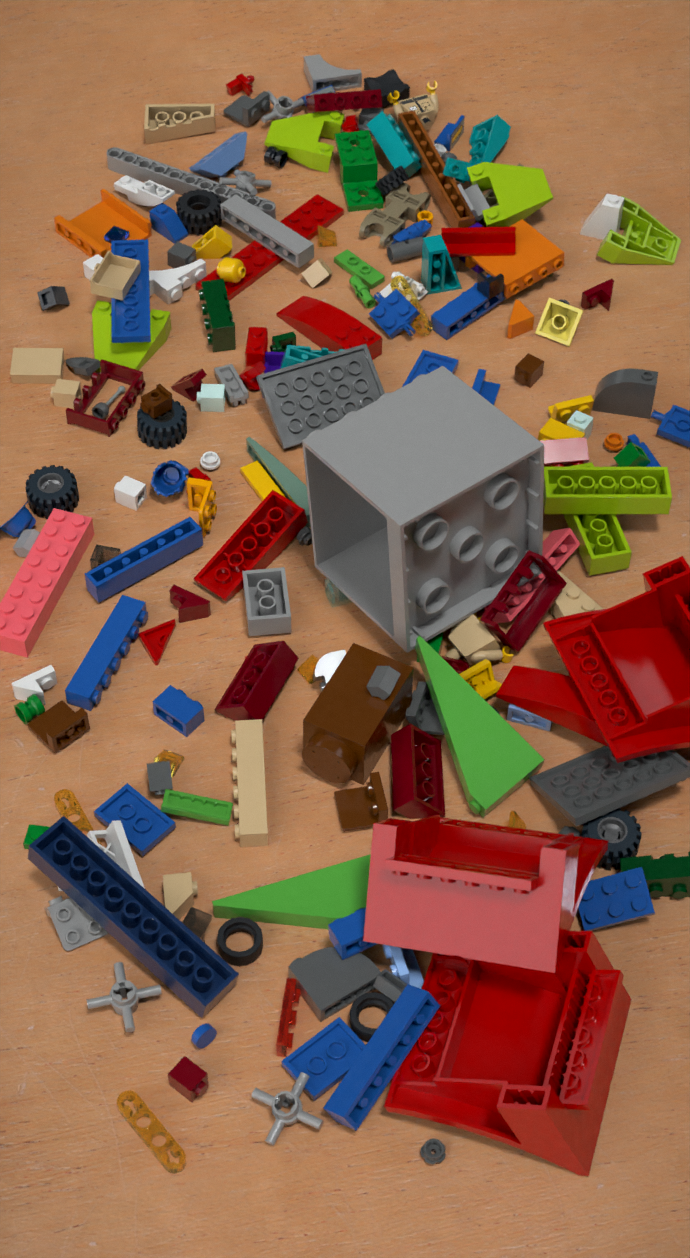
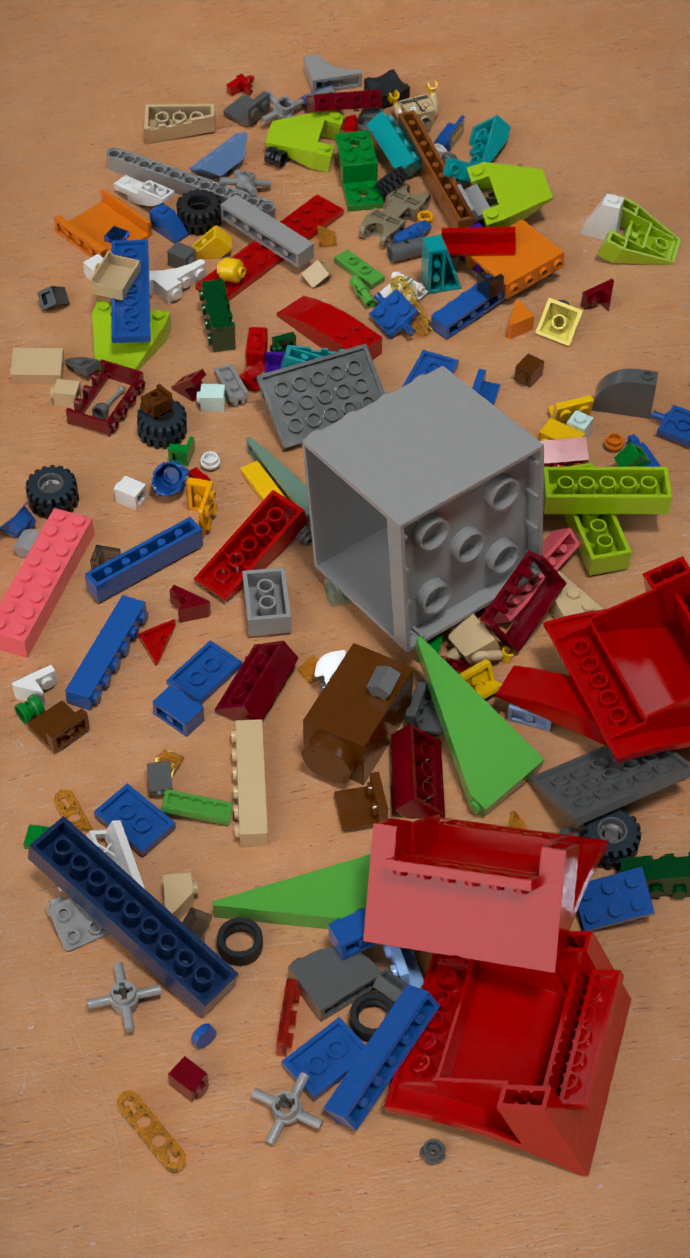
(182, 453): none -> green panel
(205, 672): none -> blue tile

